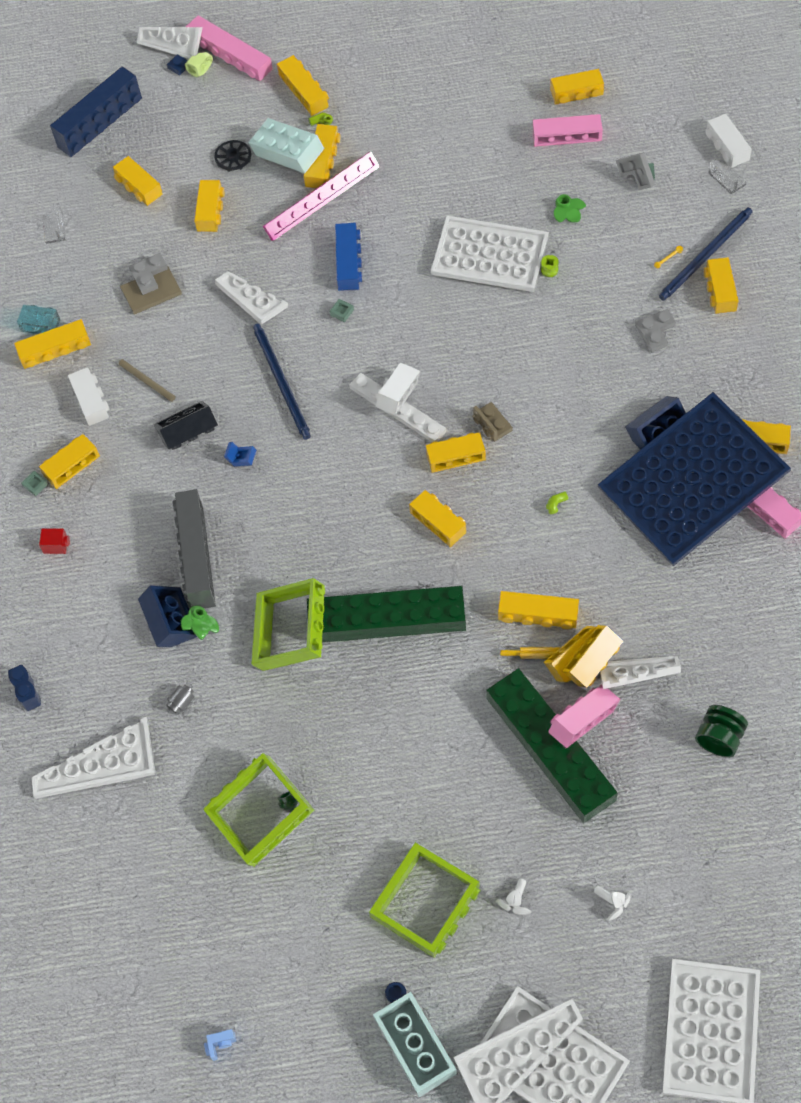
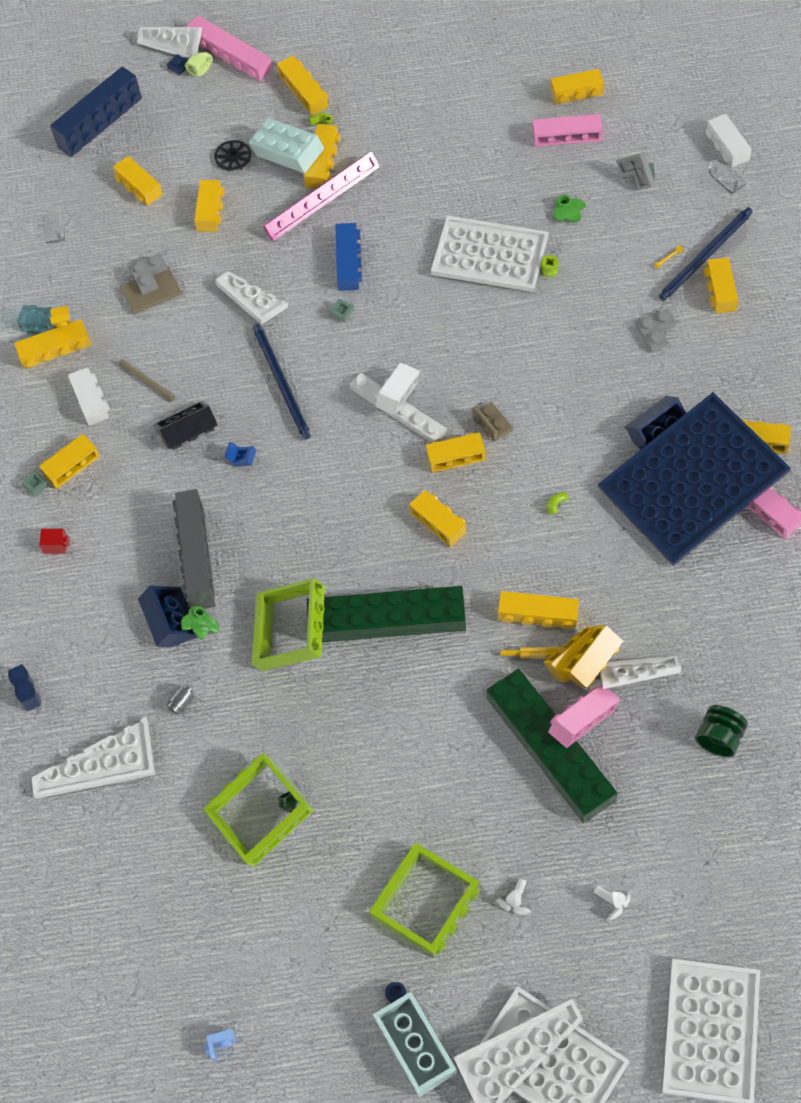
(60, 316): none -> yellow bracket

